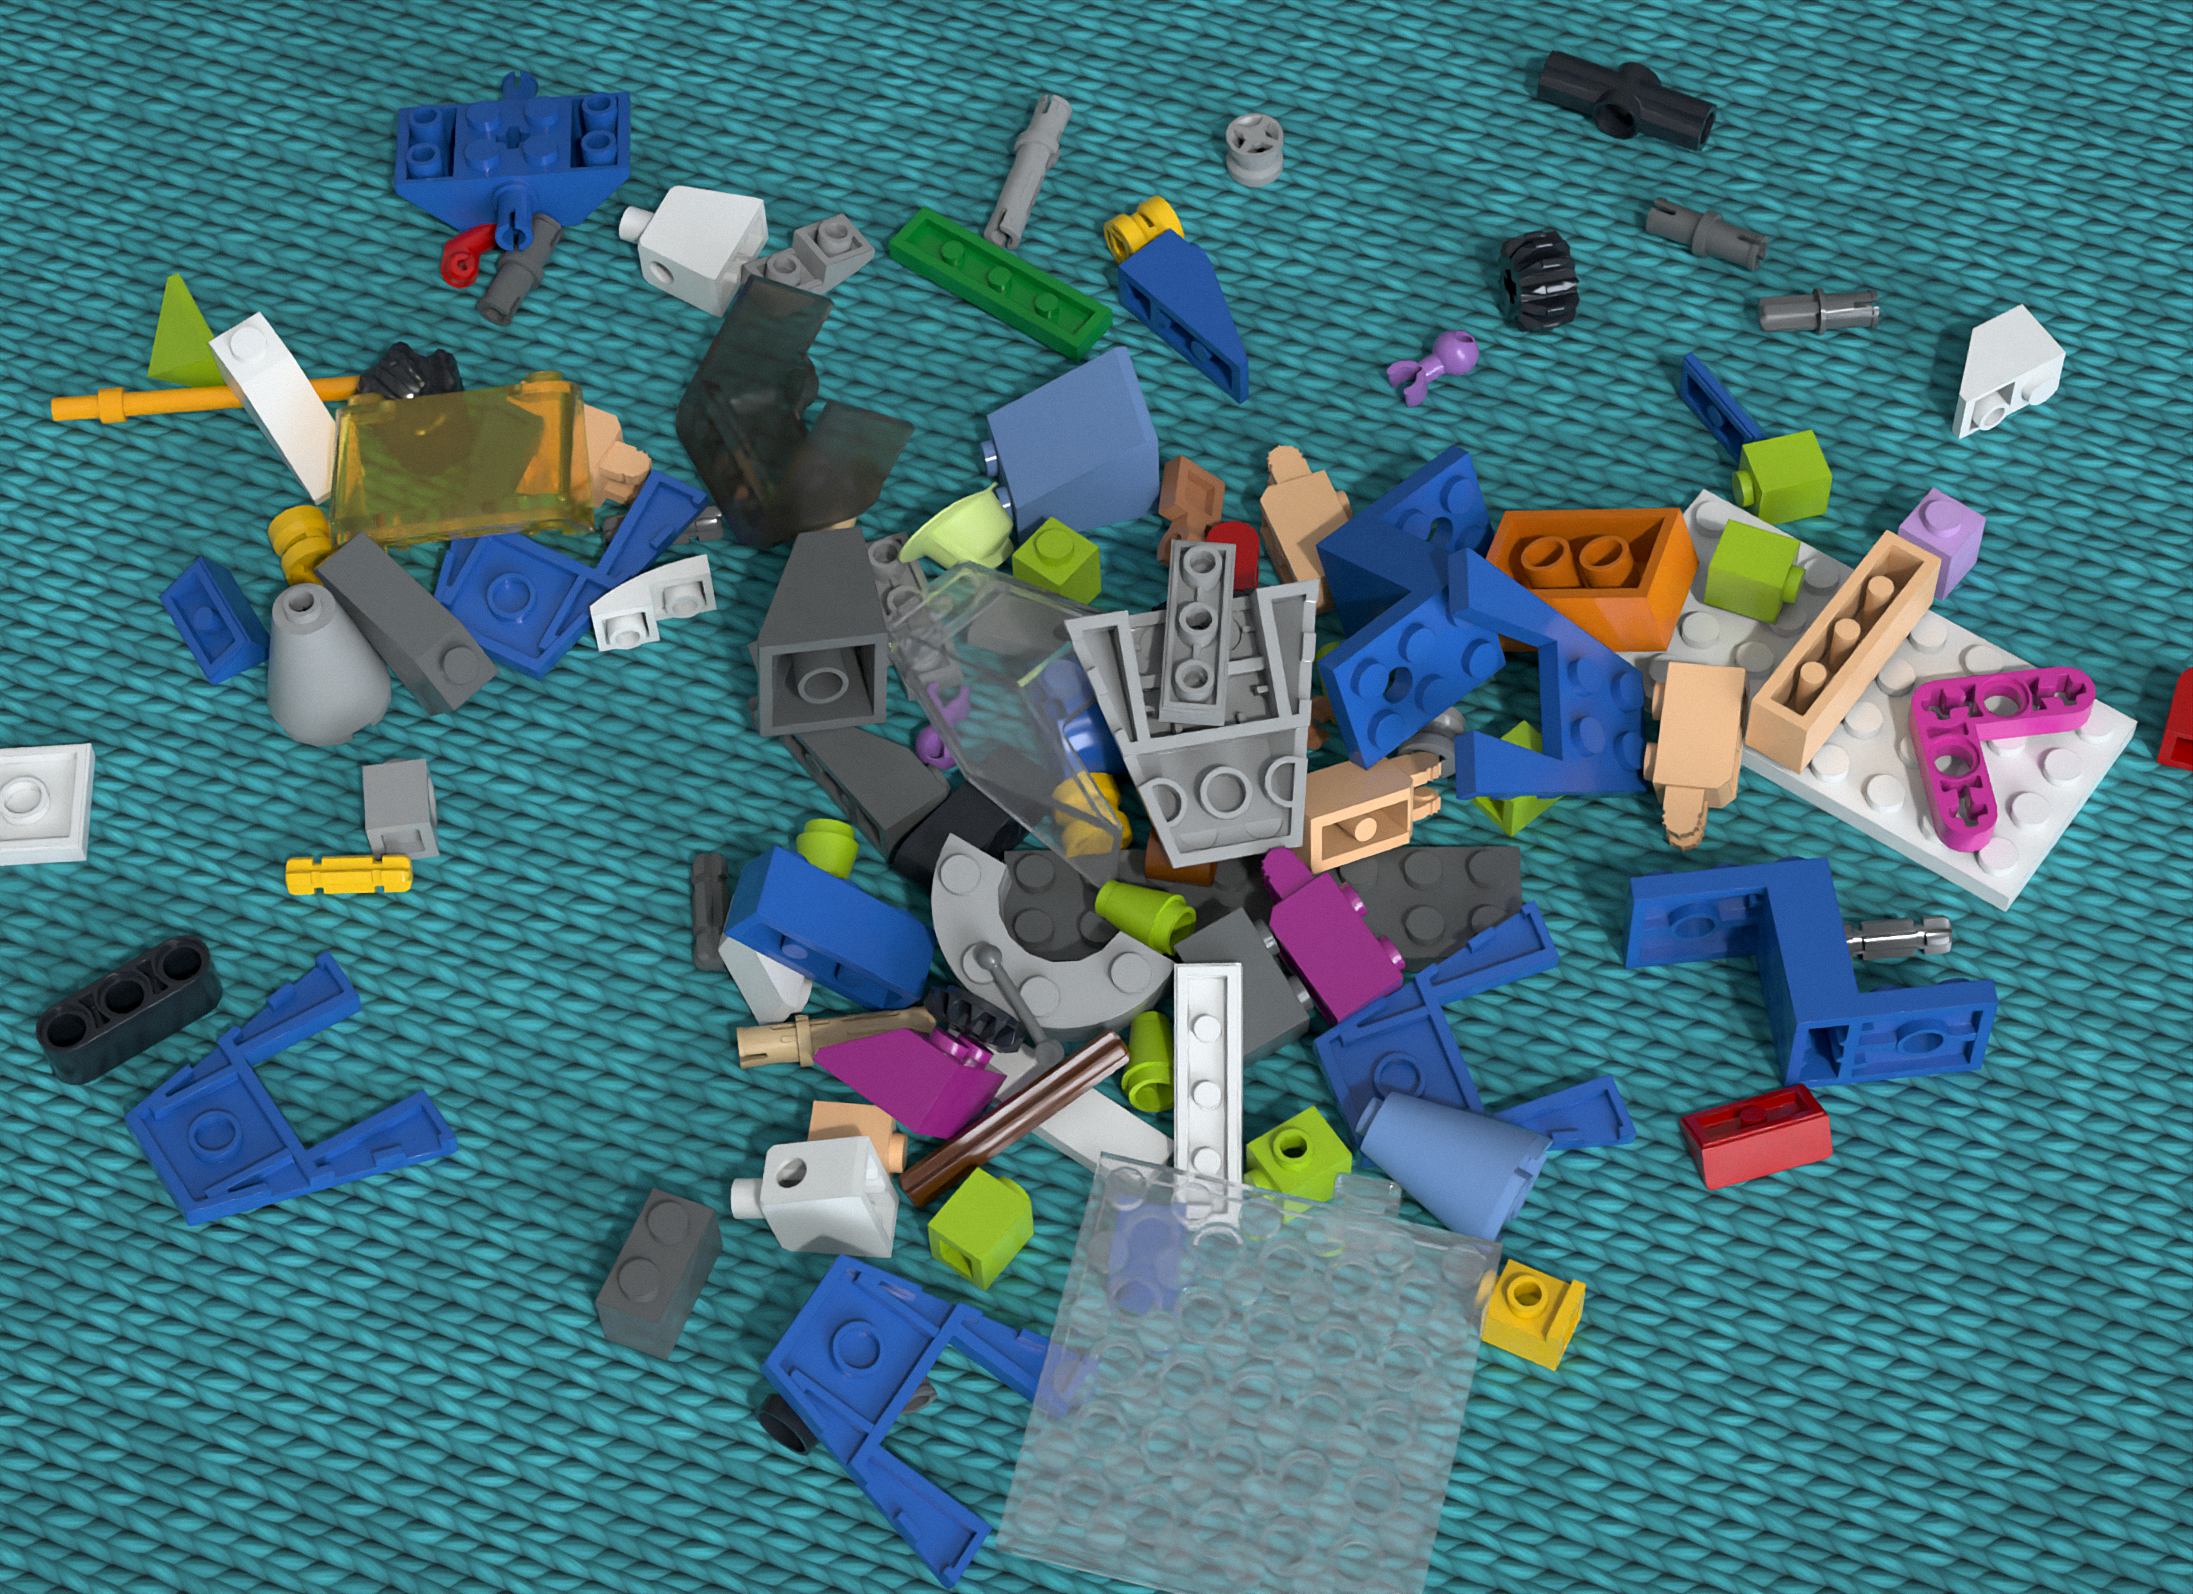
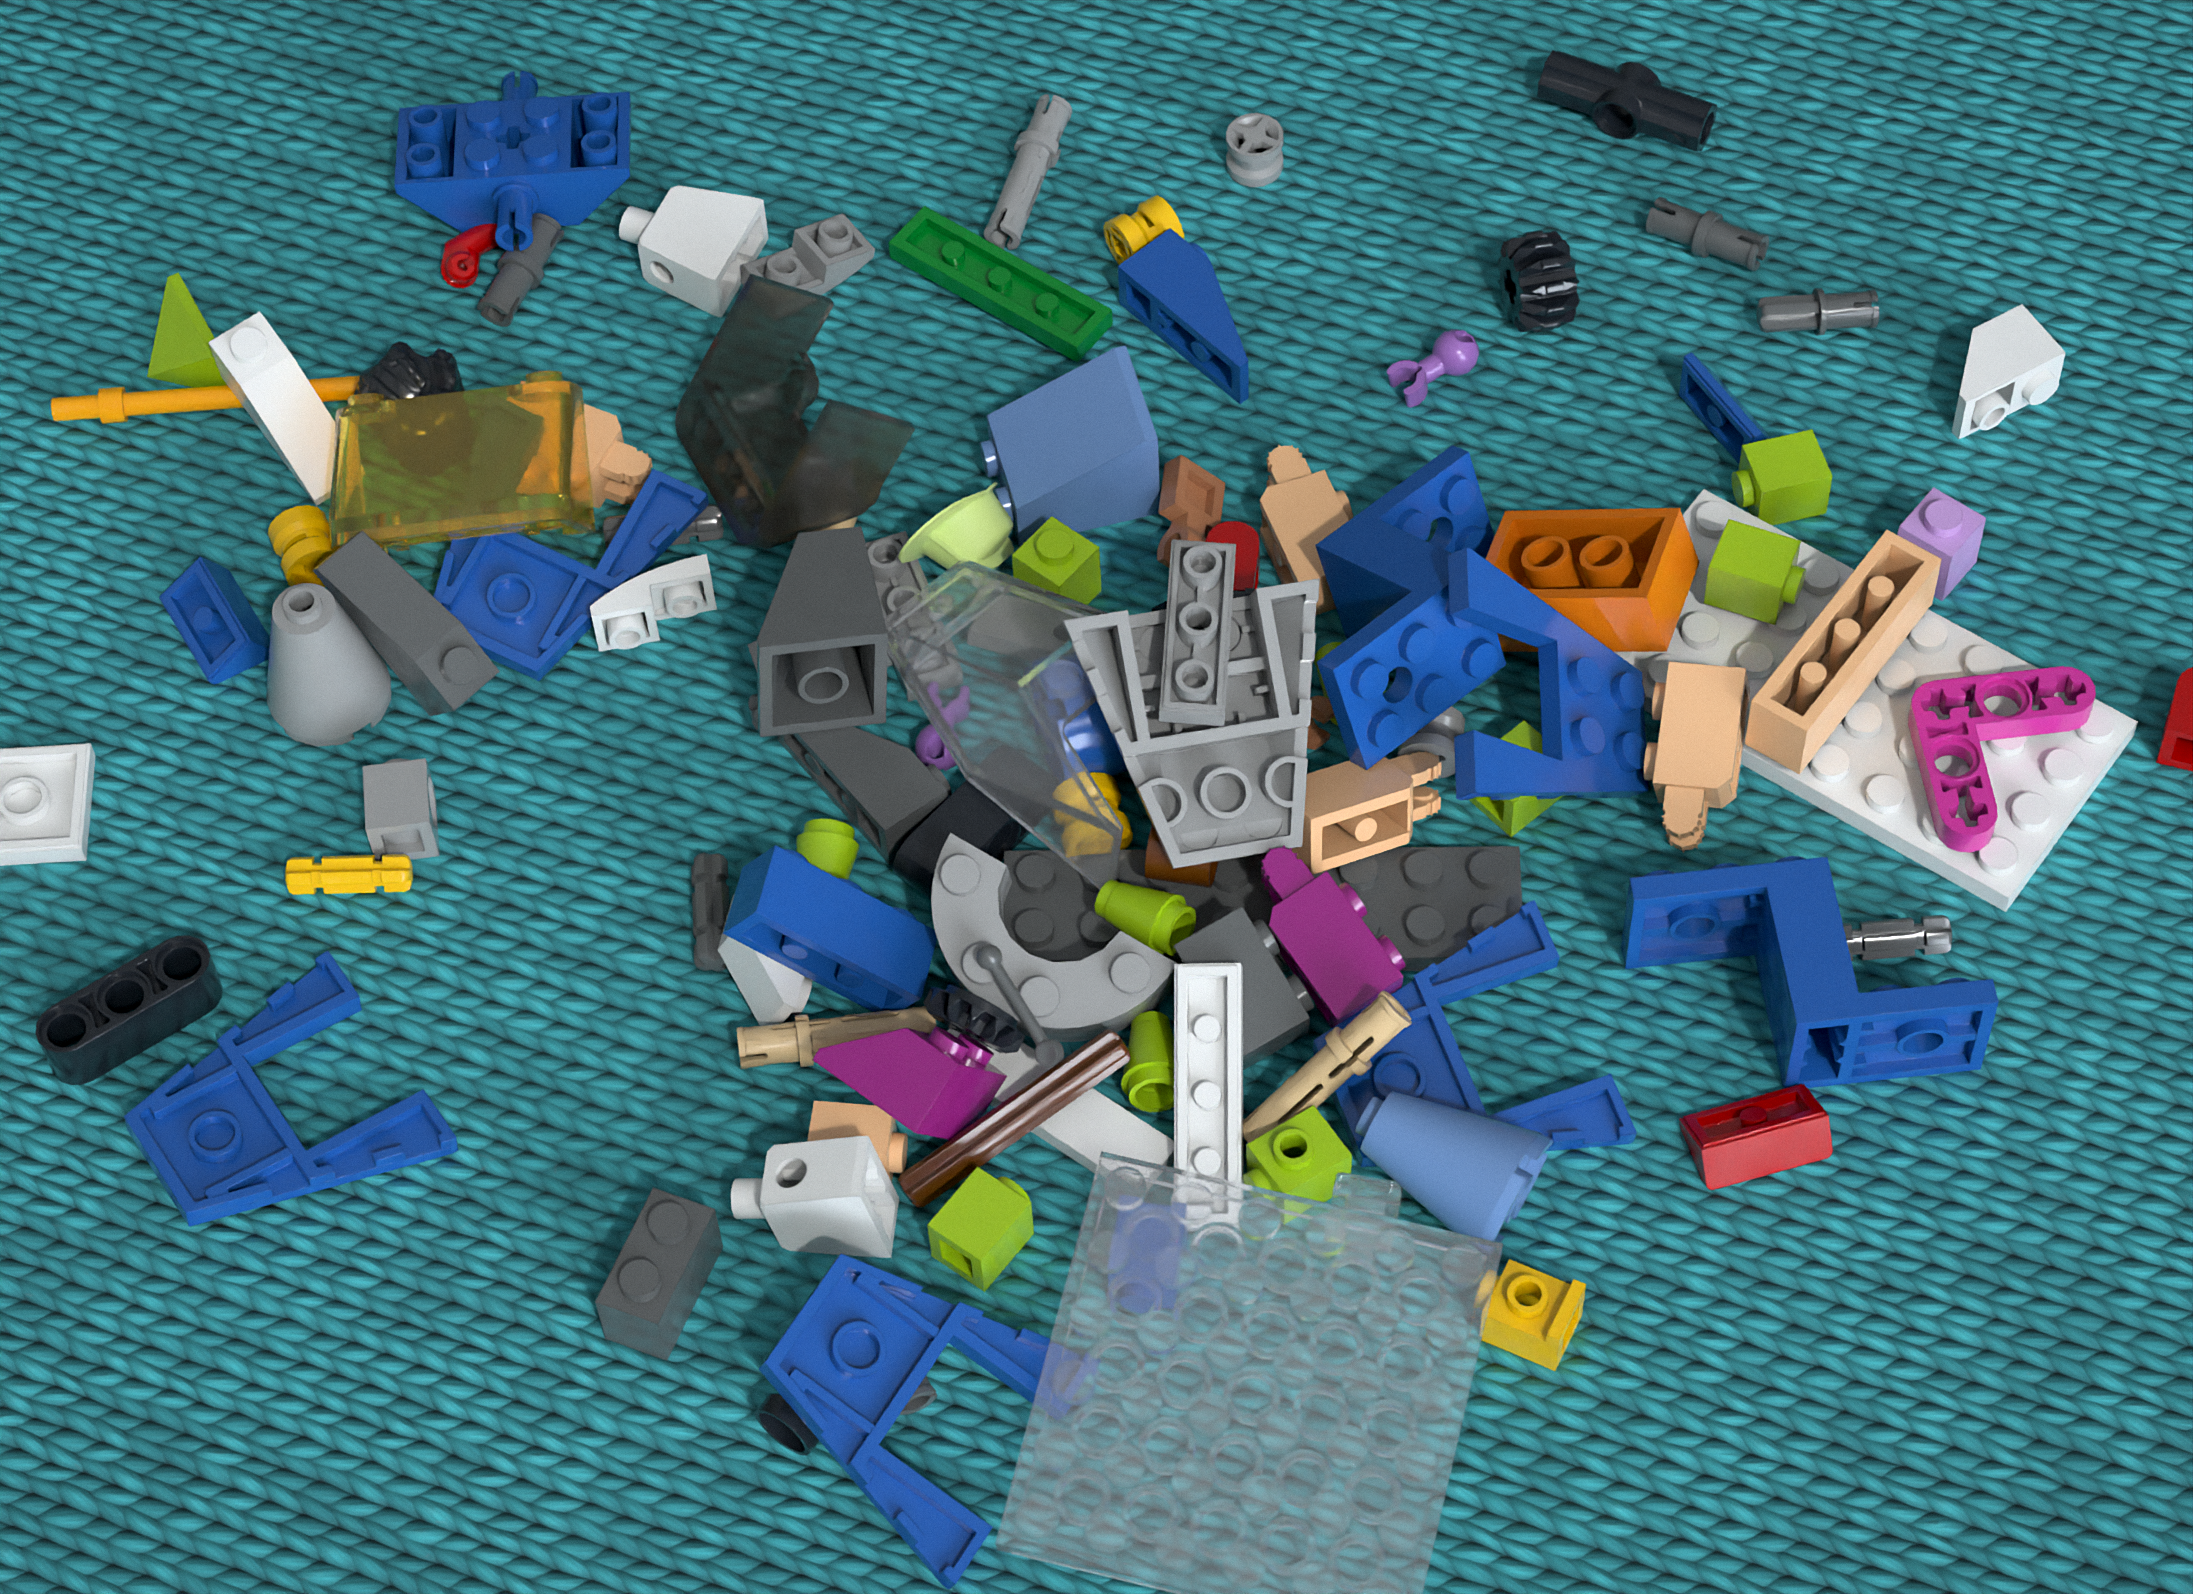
(1344, 1054): none -> tan pin

